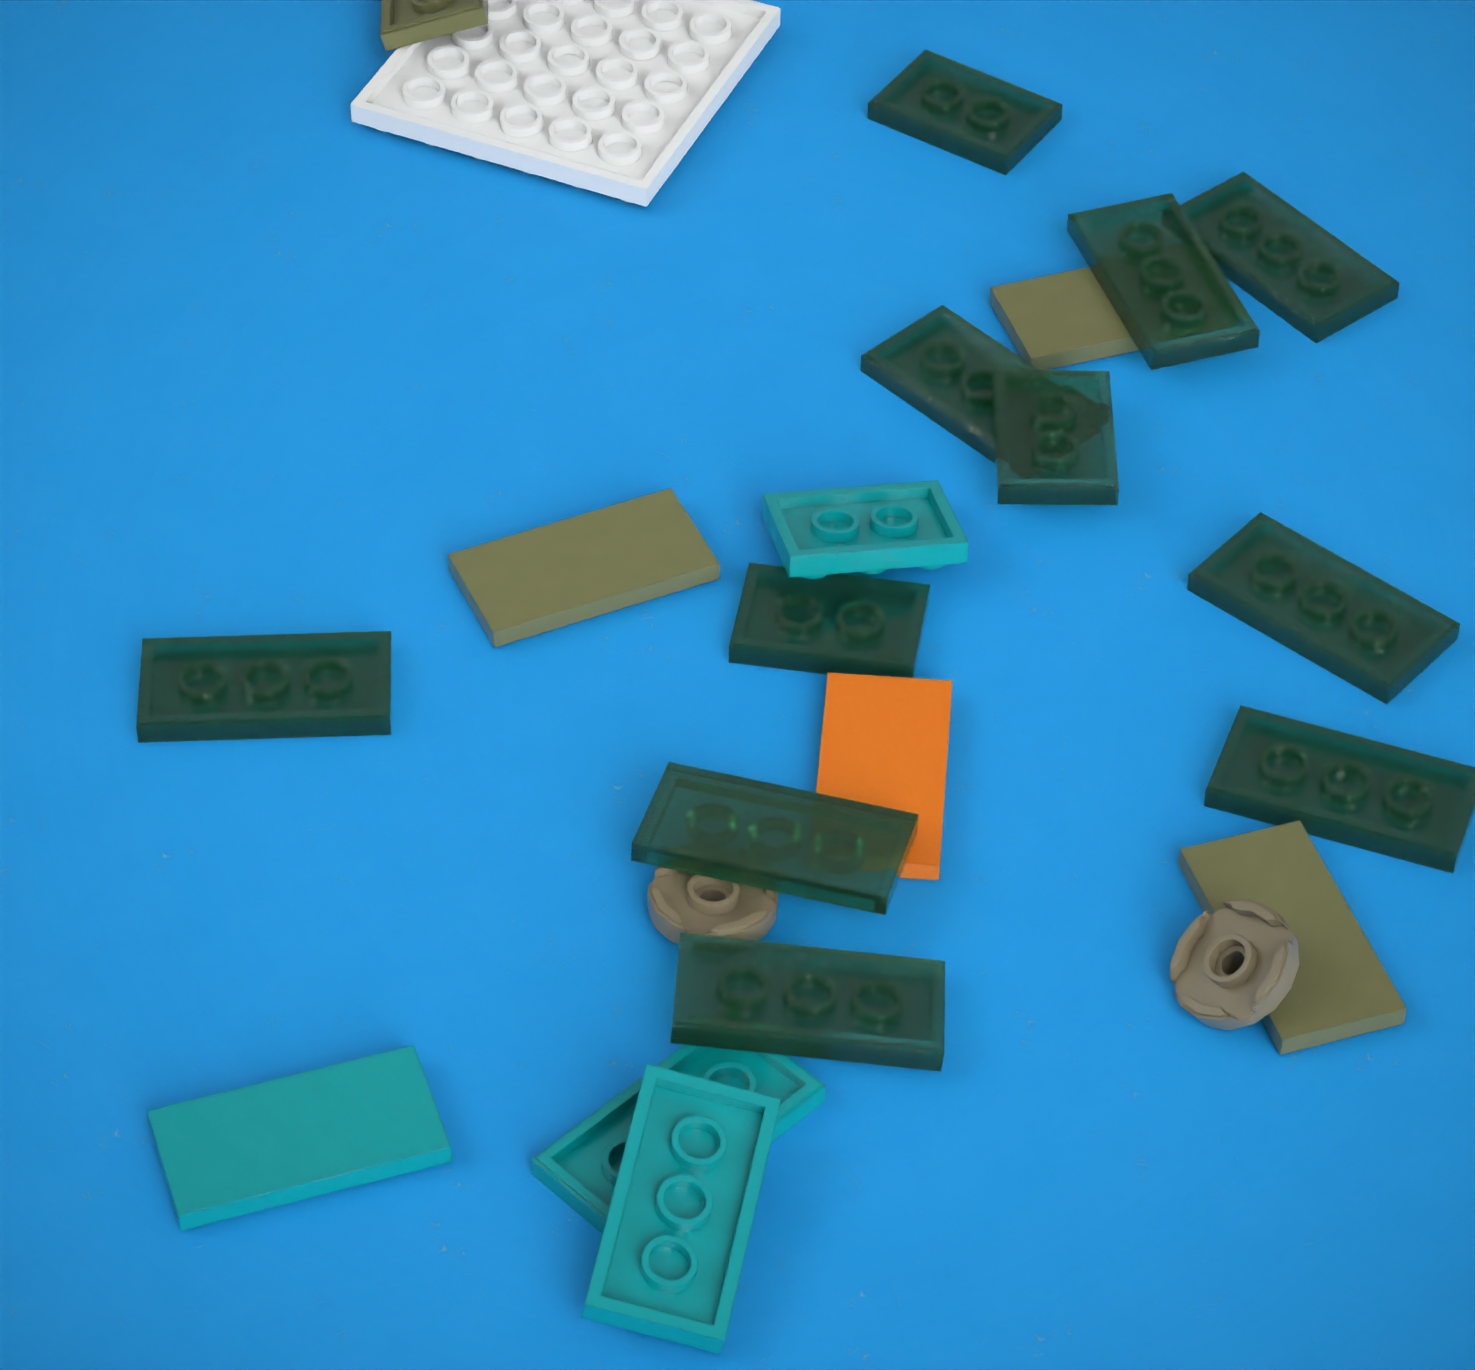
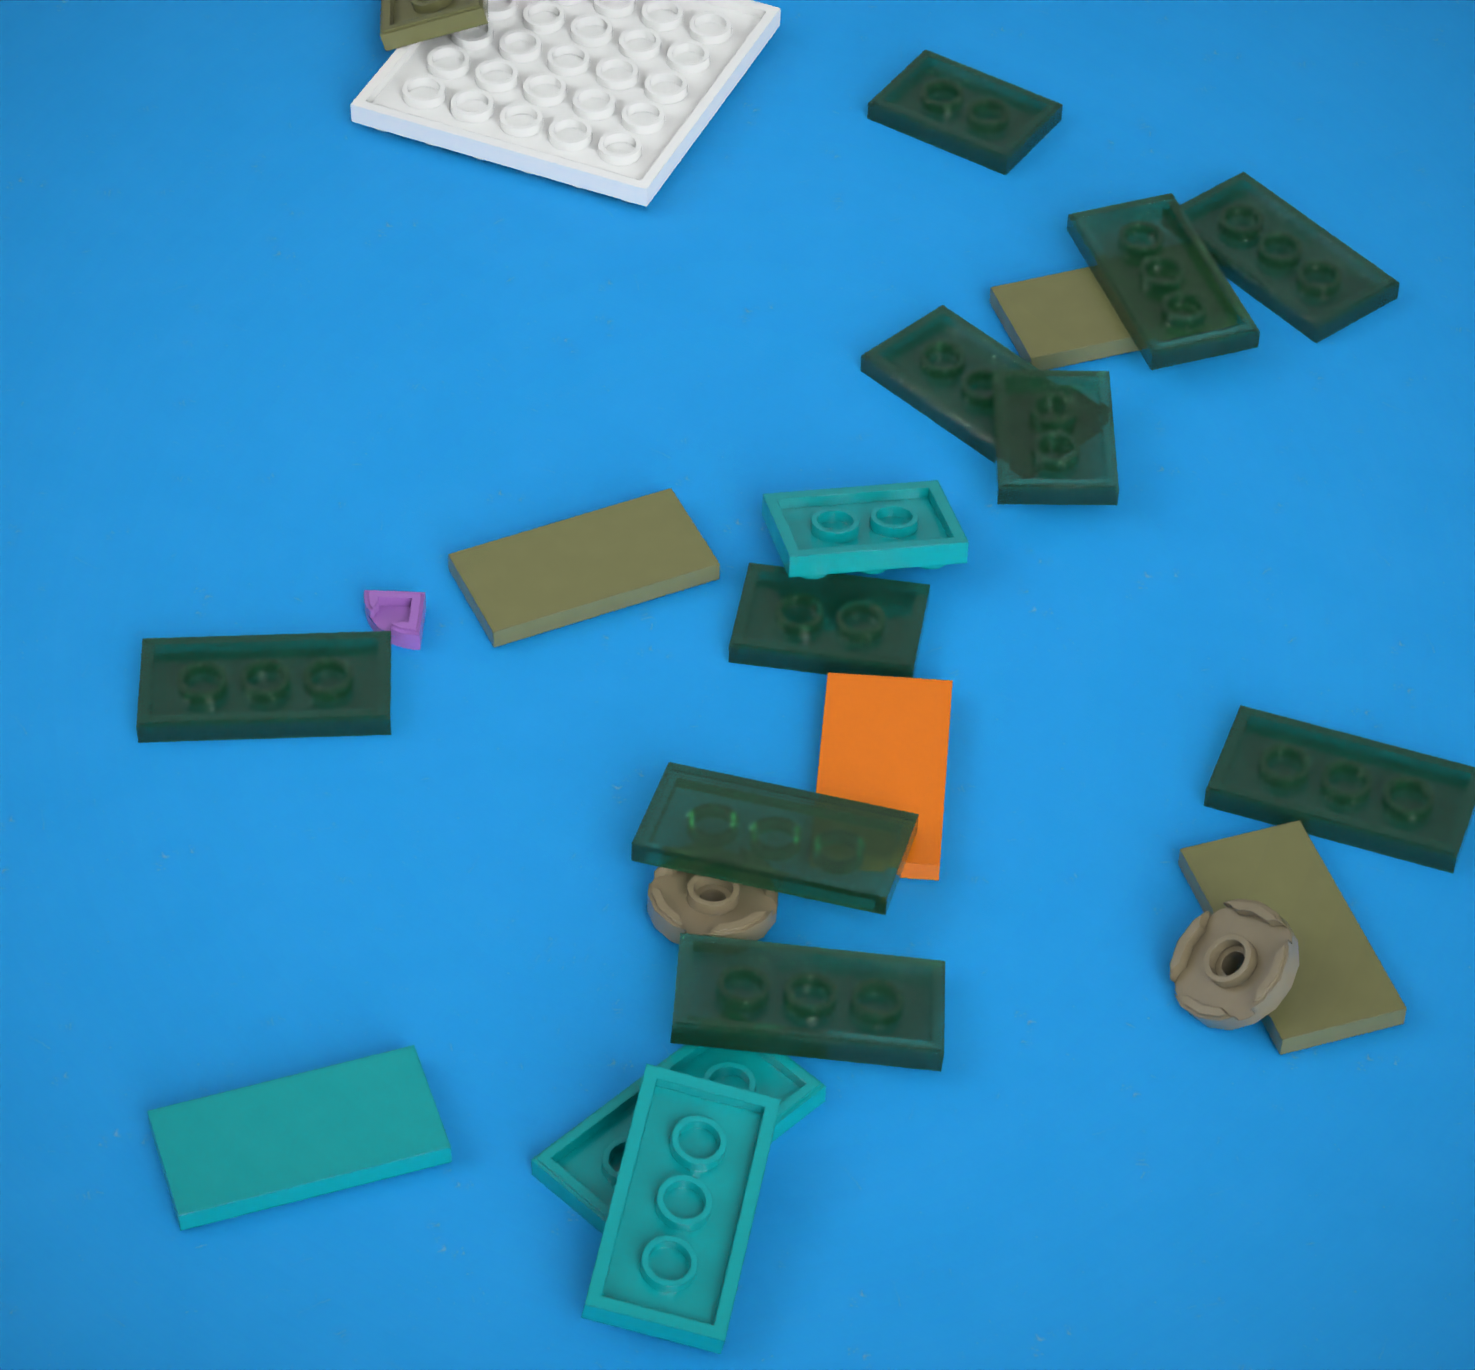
(397, 612): none -> medium lavender tile
(1323, 607): clear green tile -> none

